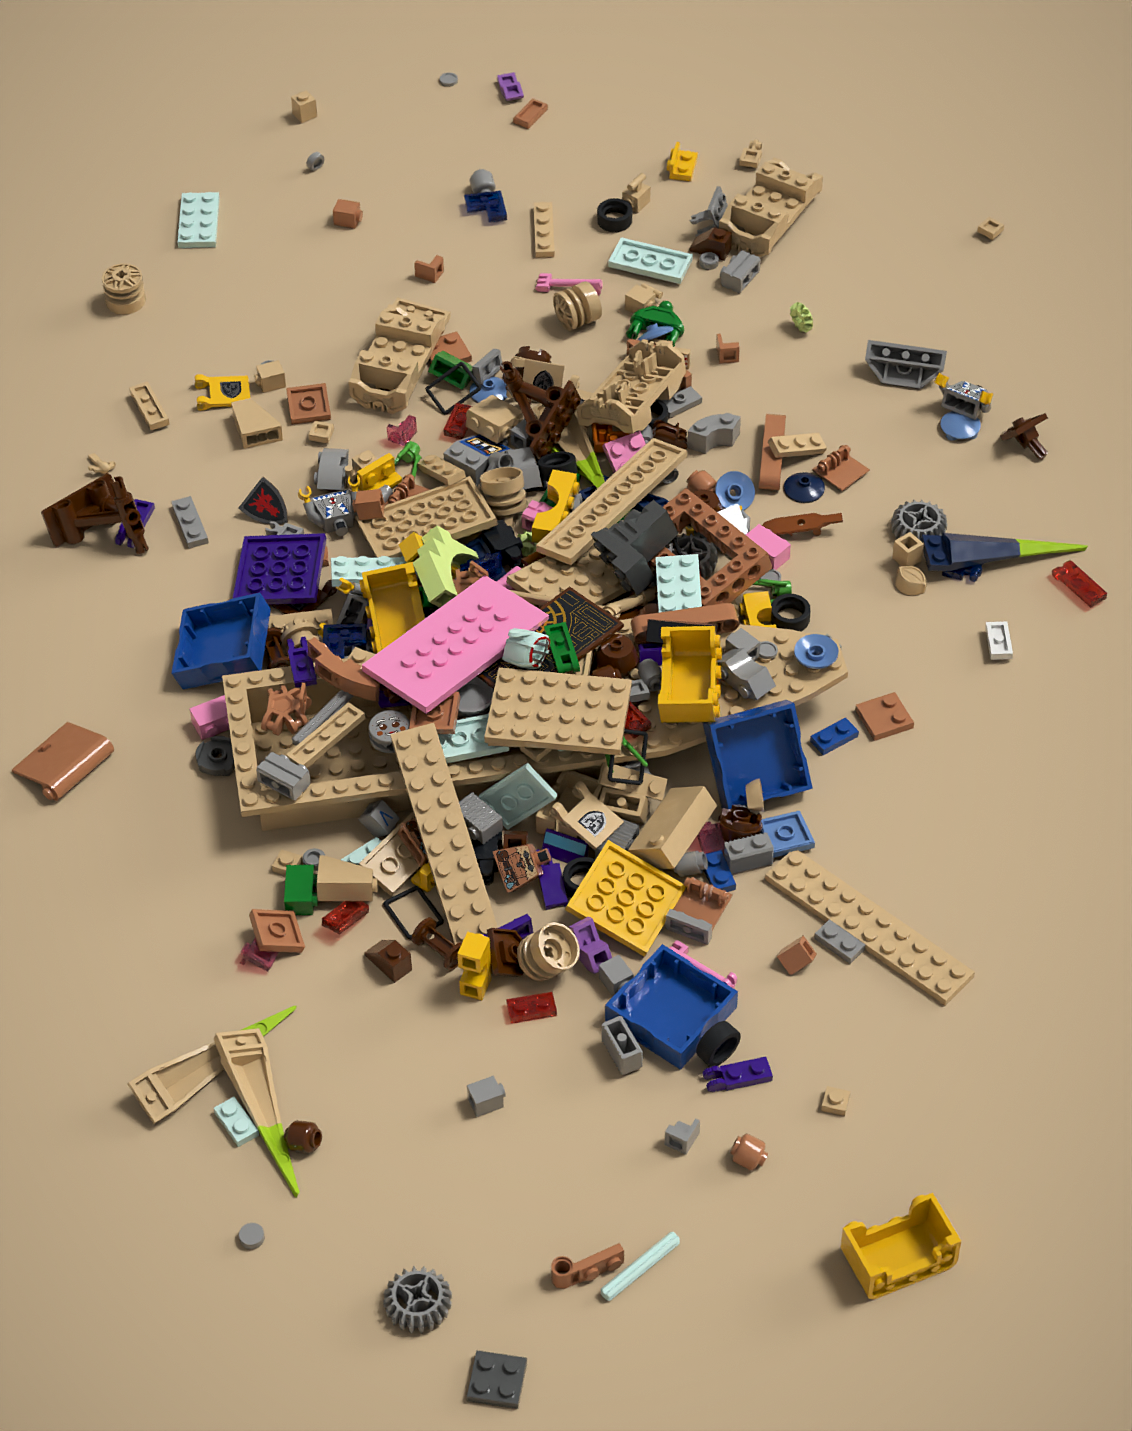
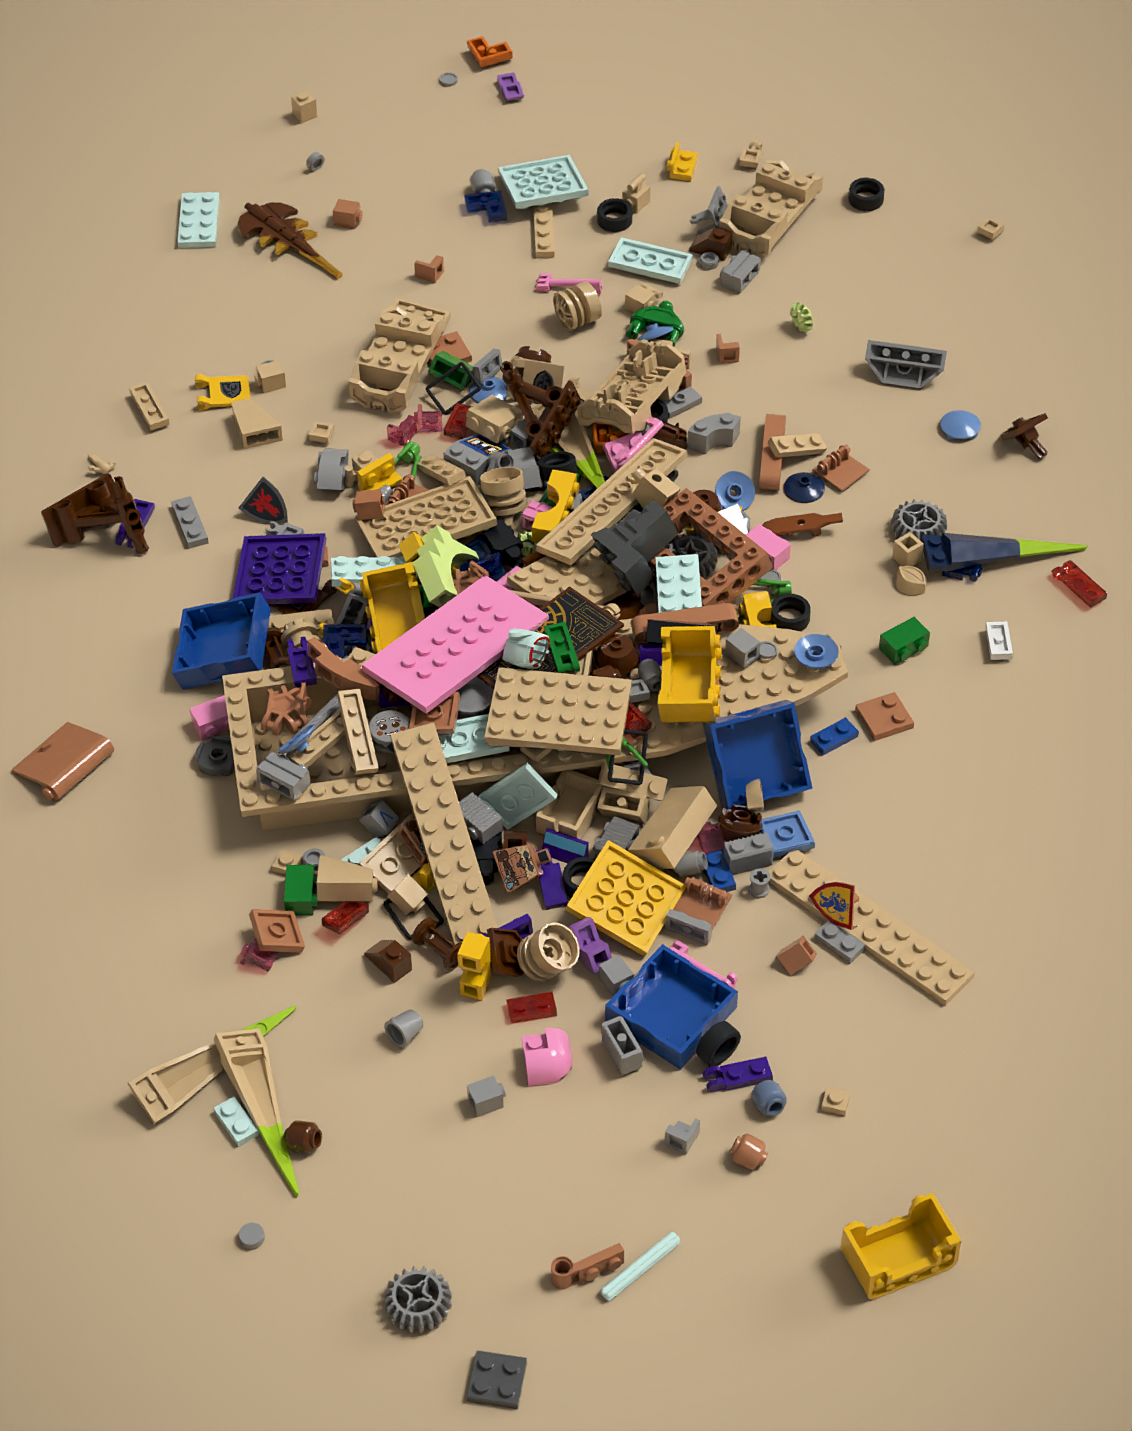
(123, 288): tan wheel -> none
(270, 222): none -> reddish brown animal
(298, 742): none -> medium blue dish
(308, 403): nougat plate -> none
(332, 510): light grey torso -> none
(357, 731): none -> tan plate
(403, 1027): none -> light grey piece
(408, 895): none -> tan brick
(428, 421): none -> clear pink bracket
(489, 55): none -> orange brick
(530, 113): nougat tile -> none
(543, 182): none -> light aqua plate
(547, 1057): none -> bright pink brick
(589, 818): tan flag -> none
(623, 456): none -> bright pink hinge
(635, 601): tan pin -> none
(654, 487): none -> tan torso
(701, 480): nougat head -> none
(745, 674): light grey brick -> none
(759, 883): none -> light grey bush
(768, 1098): none -> sand blue head
(836, 902): none -> shield
(866, 185): none -> black tyre
(904, 640): none -> green brick
(964, 397): light grey torso -> none

